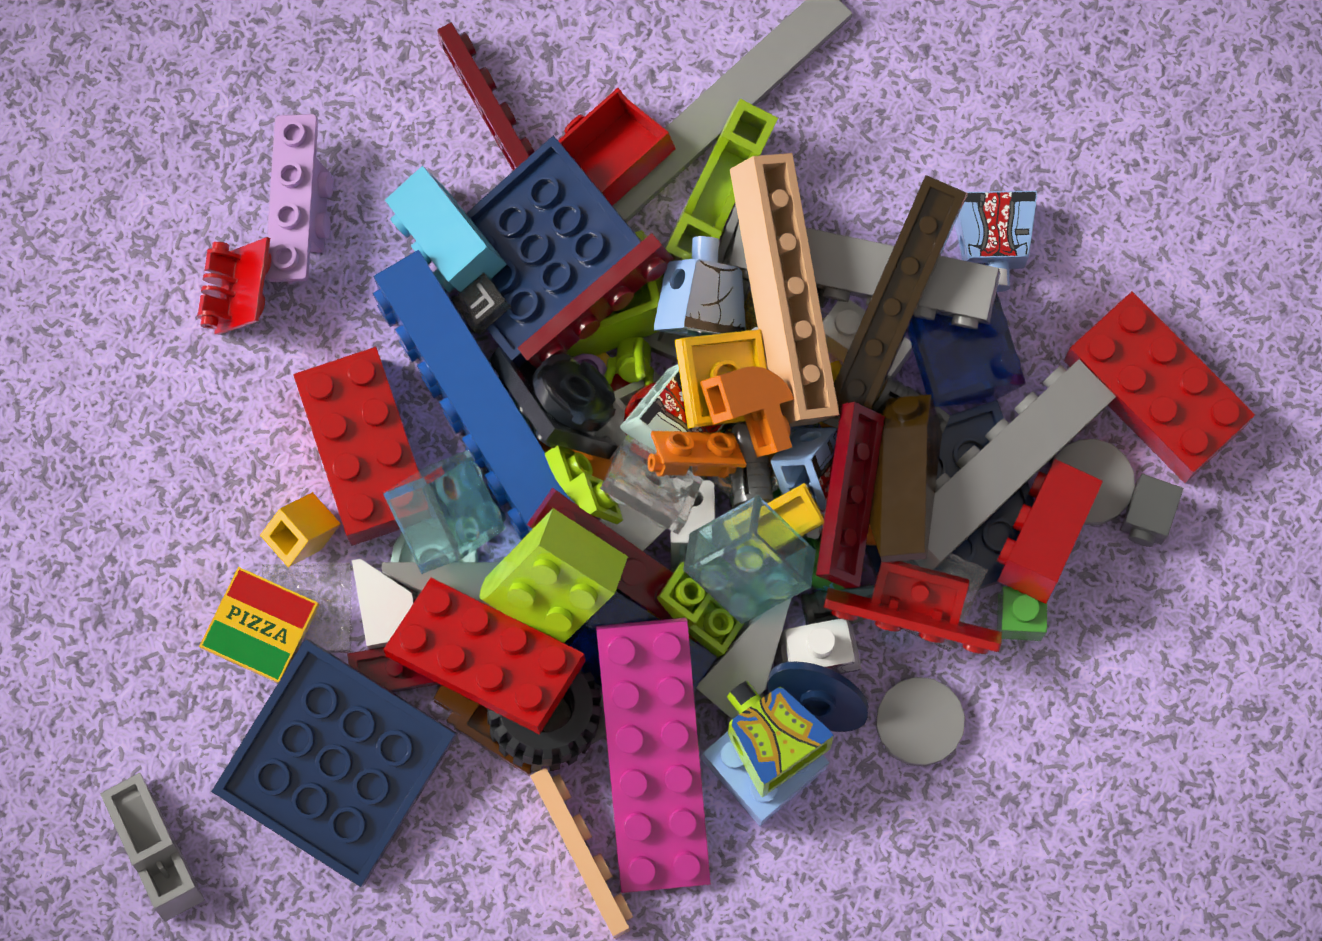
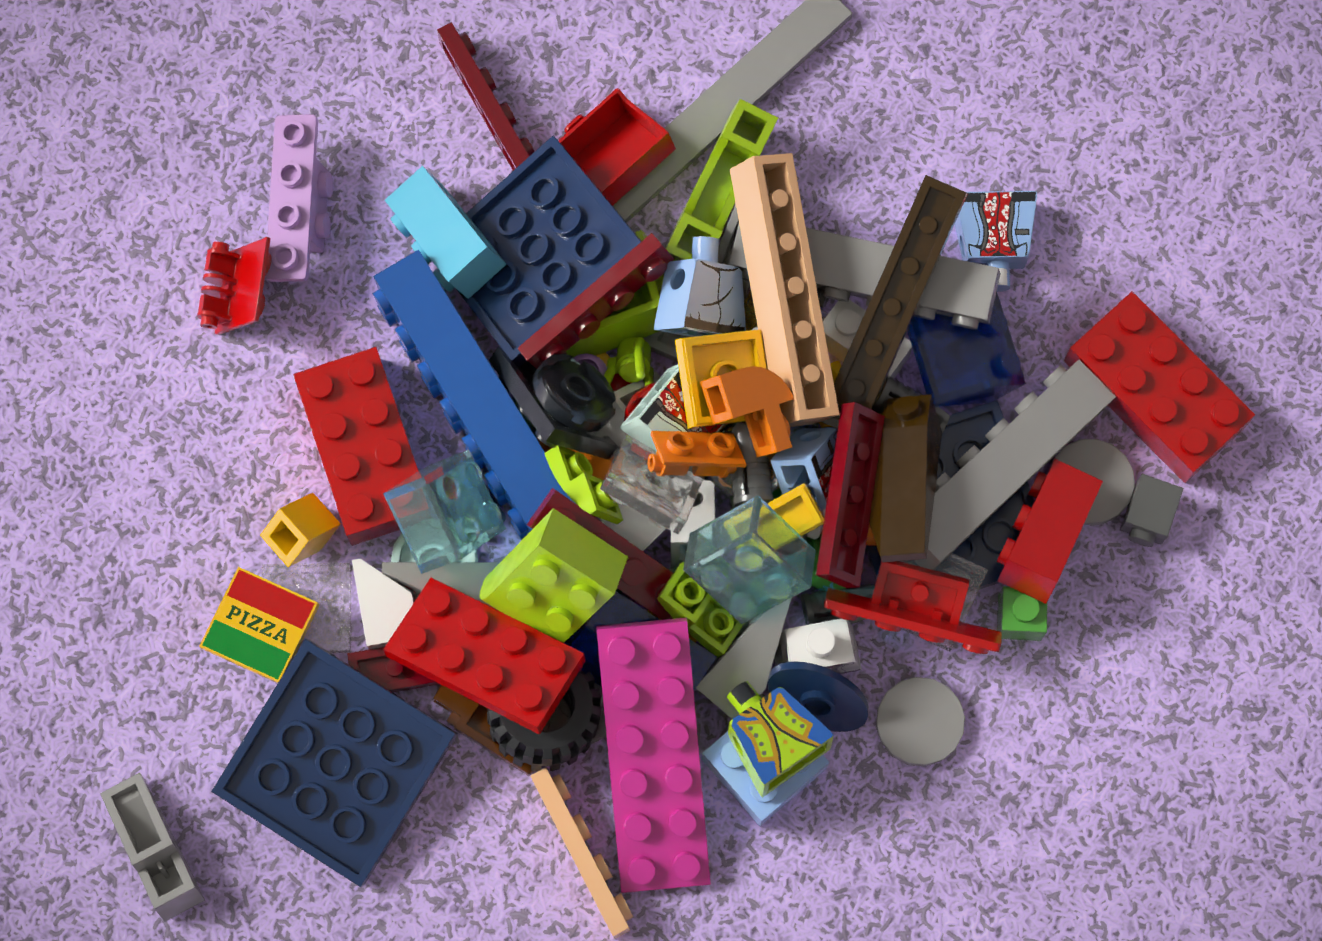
(481, 303): clear smoke tile -> none

